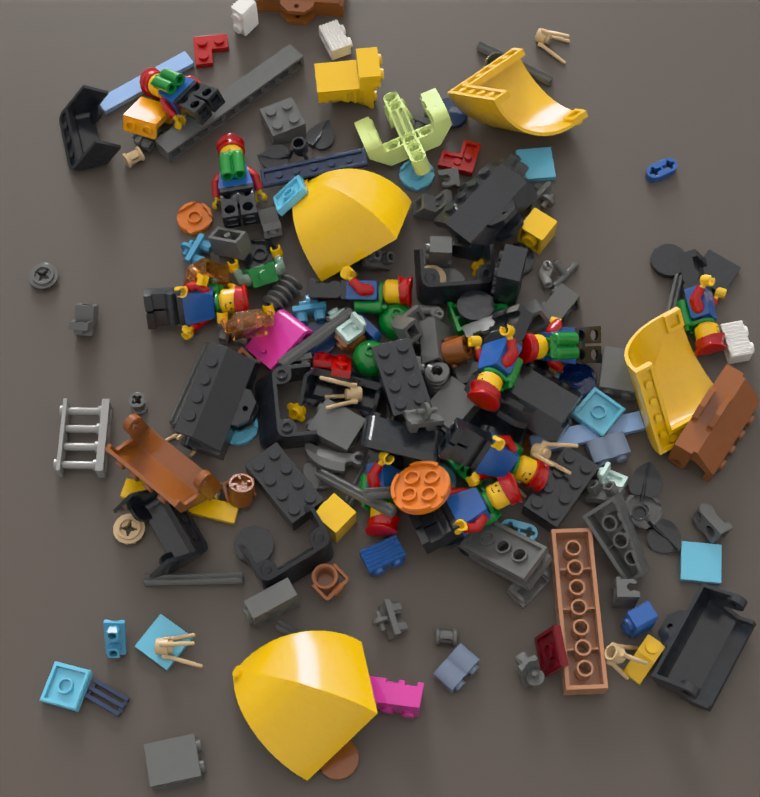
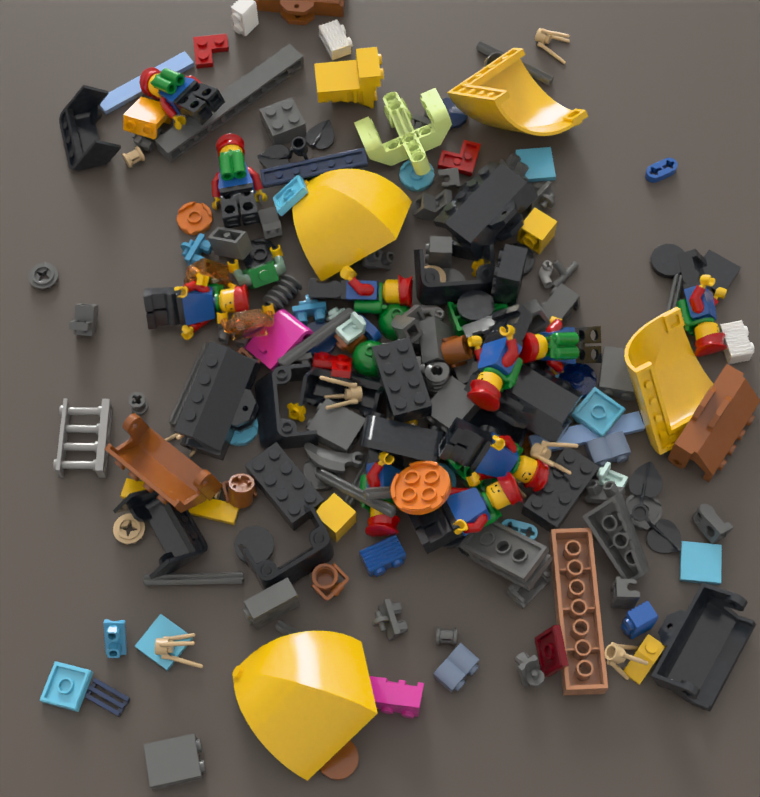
(424, 417): dark grey hips -> none

